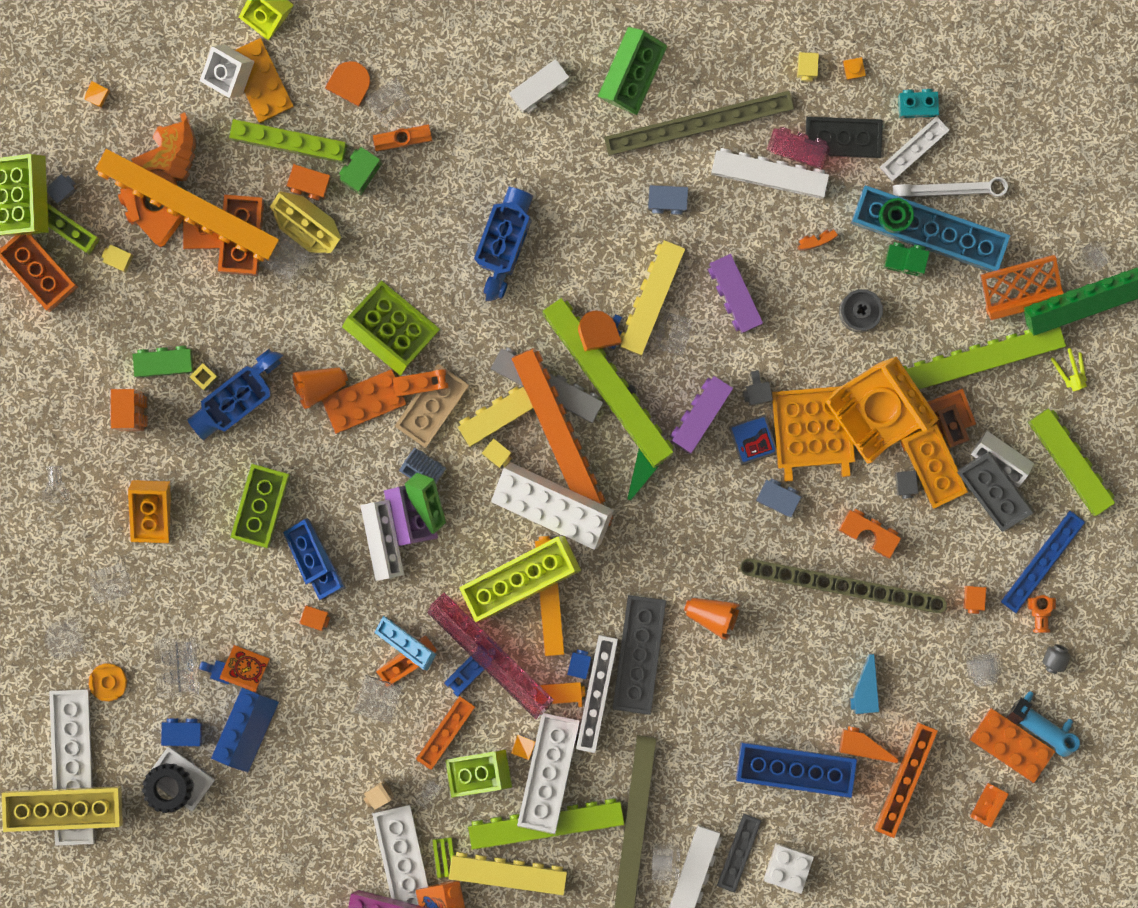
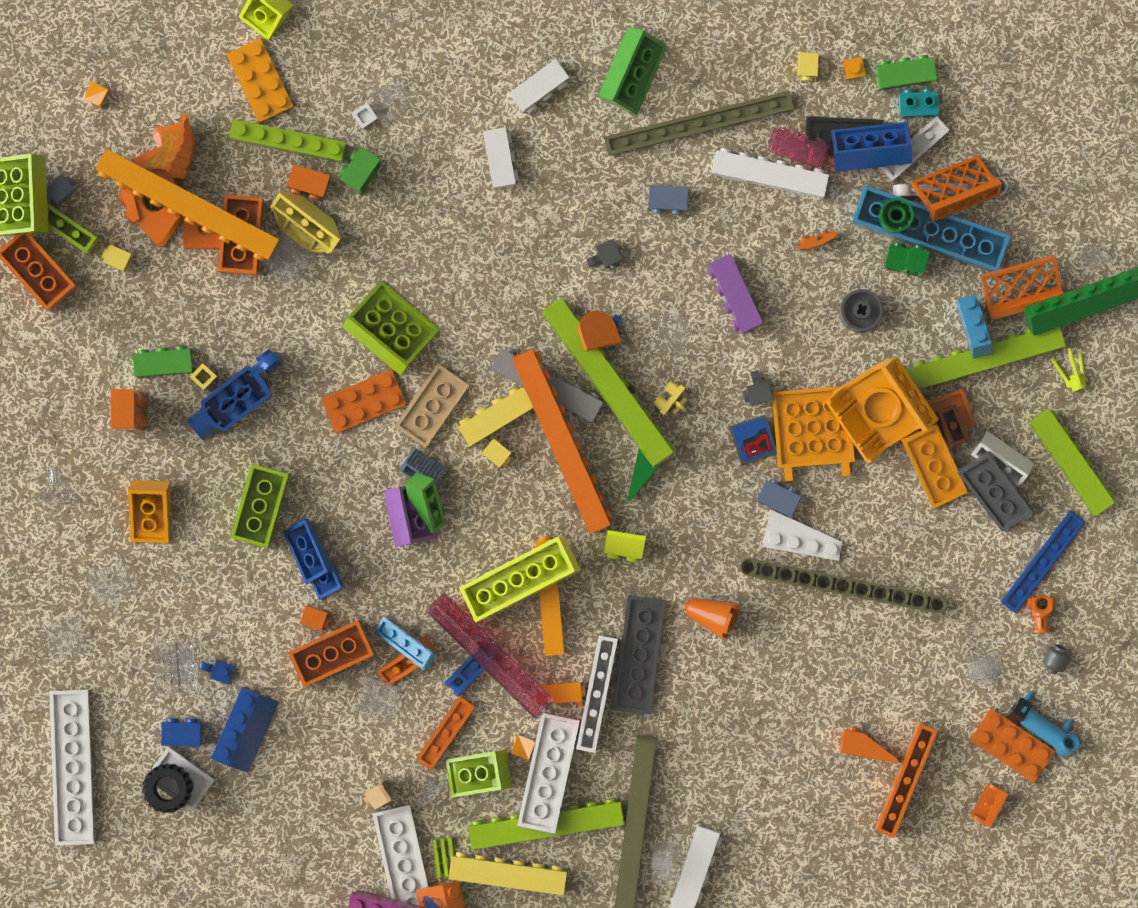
(62, 809): light yellow brick -> none
(107, 676): light orange tile -> none
(227, 71): white brick -> none
(244, 668): orange tile -> none
(318, 384): orange cone -> none
(331, 653): none -> orange brick
(349, 82): orange tile -> none
(364, 116): none -> white plate
(382, 540): white brick -> none
(389, 140): orange piece -> none
(419, 383): orange plate -> none
(500, 158): none -> white brick
(504, 240): blue brick -> none
(552, 506): white brick -> none
(579, 664): blue brick -> none
(607, 254): none -> dark grey brick
(624, 545): none -> neon yellow slope
(652, 298): light yellow brick -> none
(664, 406): none -> light yellow hips
(702, 414): medium lavender brick -> none
(739, 853): dark grey tile -> none
(788, 868): white brick -> none
(791, 536): none -> white wing
(796, 769): blue brick -> none
(865, 693): dark azure slope -> none
(871, 146): none -> blue slope
(885, 540): orange arch -> none
(905, 72): none -> bright green brick
(906, 484): dark grey brick -> none
(963, 198): none -> orange fence
(974, 326): none -> dark azure brick
(974, 599): orange brick -> none

